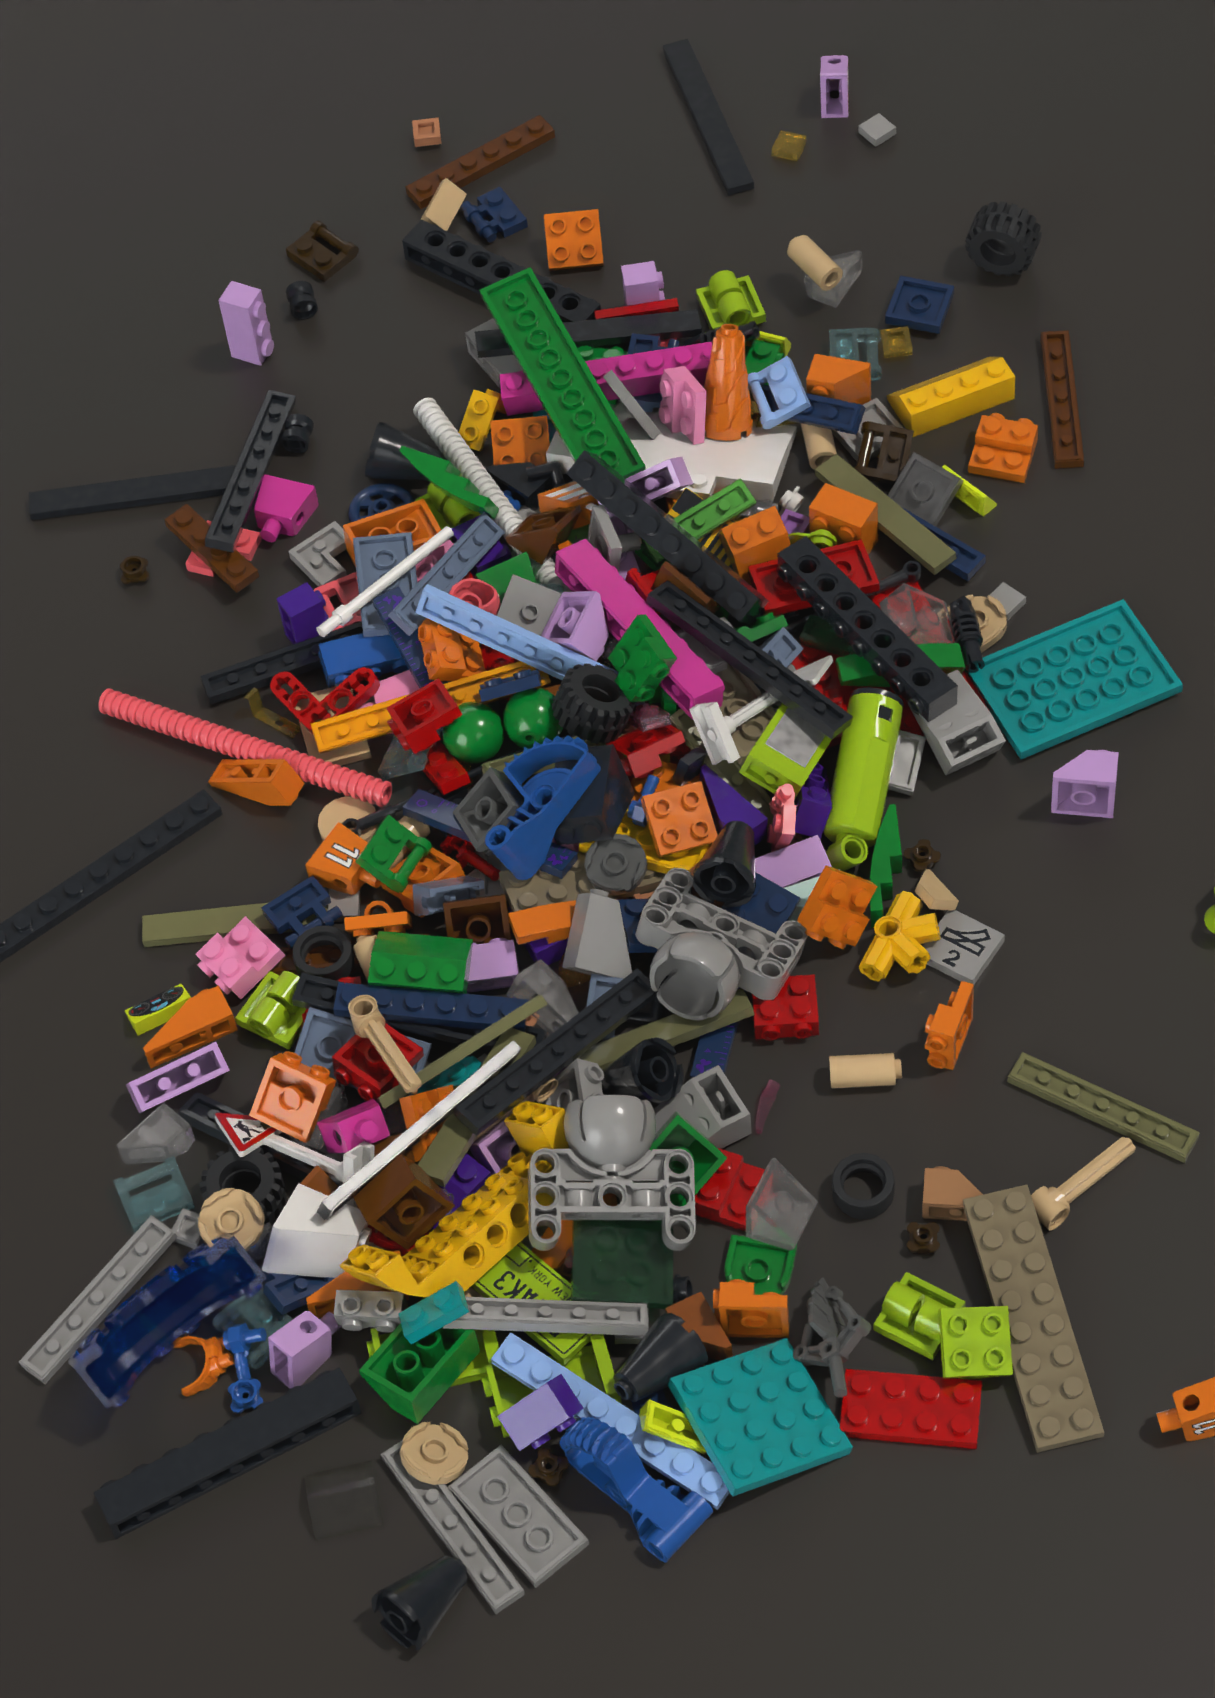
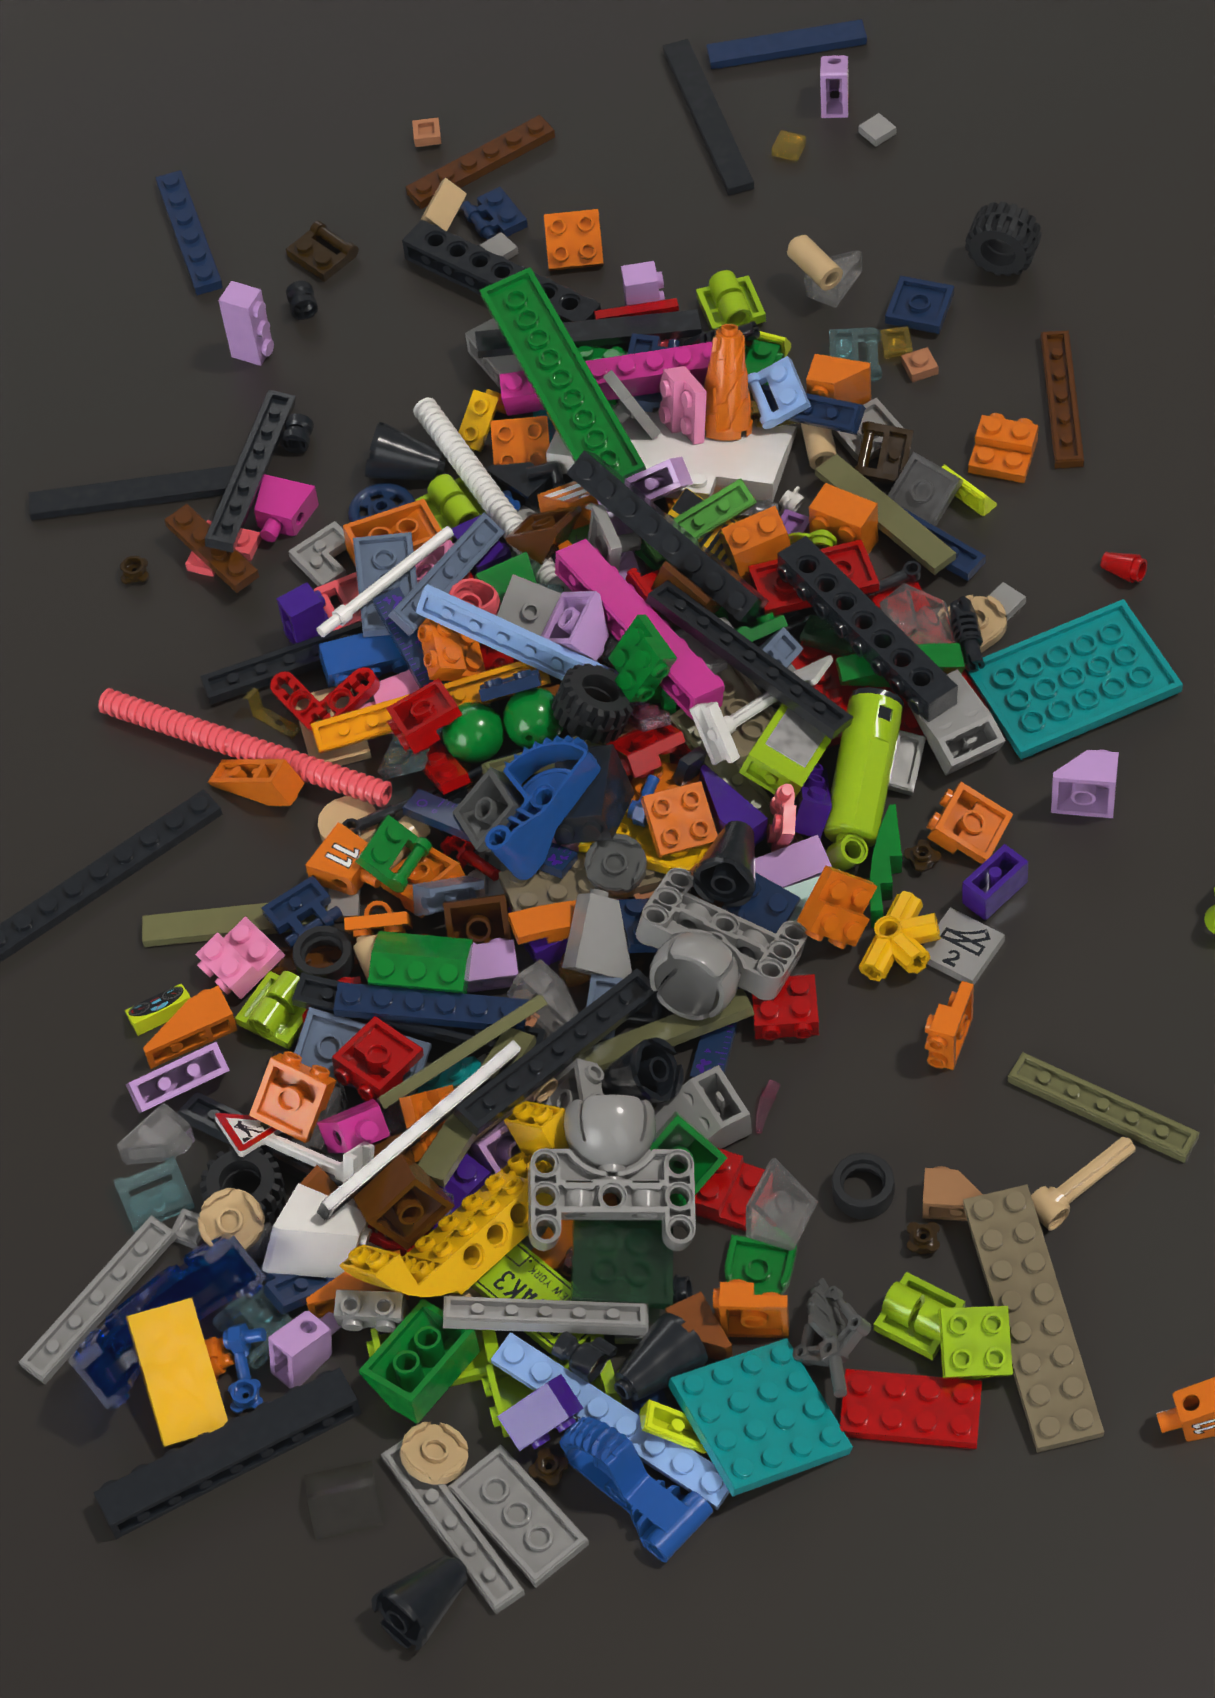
(177, 1371): none -> yellow tile
(189, 232): none -> dark blue plate
(370, 1024): tan axle -> none
(433, 1312): teal plate -> none
(447, 479): green slope -> none
(501, 246): none -> light grey tile
(584, 1359): none -> black piece
(786, 44): none -> dark blue tile
(864, 1070): tan brick -> none
(919, 364): none -> nougat plate
(935, 893): tan tile -> none
(954, 395): yellow slope -> none
(968, 823): none -> orange plate
(995, 882): none -> dark purple brick
(1124, 565): none -> red cone

